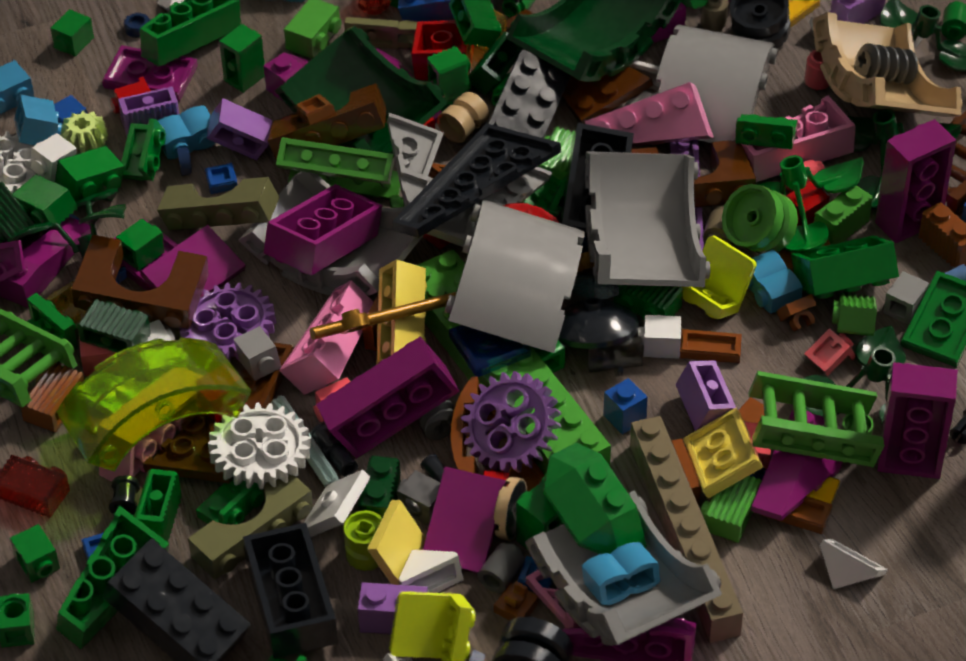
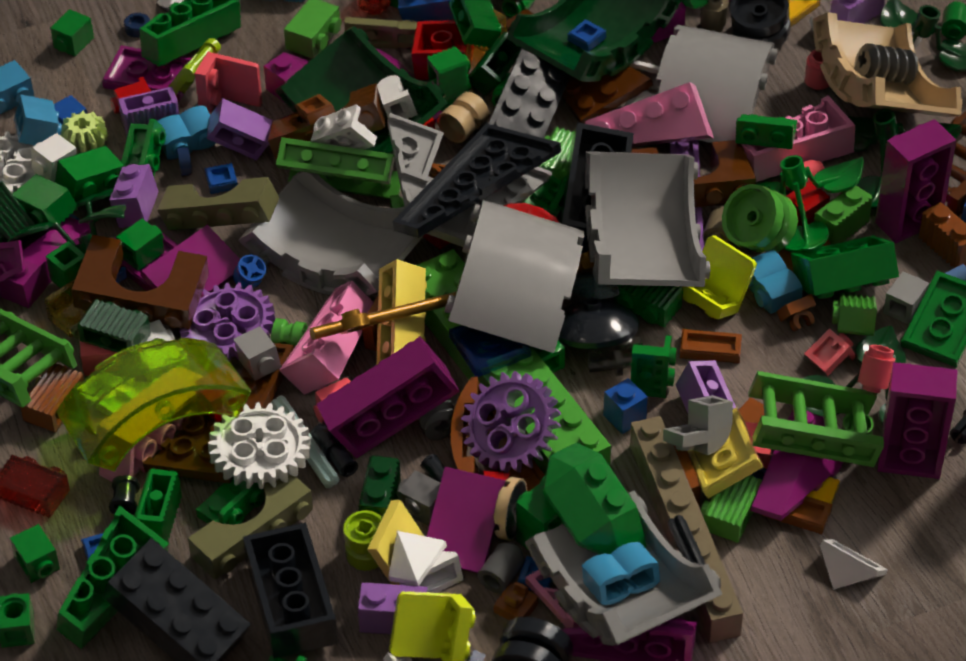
(46, 317): green bracket -> none
(64, 264): none -> green brick
(137, 191): none -> medium lavender brick
(186, 76): none -> lime plate
(227, 79): none -> coral bracket
(242, 58): green brick -> none
(253, 266): none -> blue wheel
(286, 333): none -> bright green wheel
(322, 229): magenta brick -> none
(336, 502): white plate -> none
(343, 130): none -> white bracket
(395, 97): none -> white leg
(413, 557): none -> white slope
(586, 35): none -> blue tile
(652, 368): none -> green bracket
(661, 336): white brick -> none
(685, 540): none -> black axle
(707, 426): none -> light grey brick
(876, 368): none -> coral brick

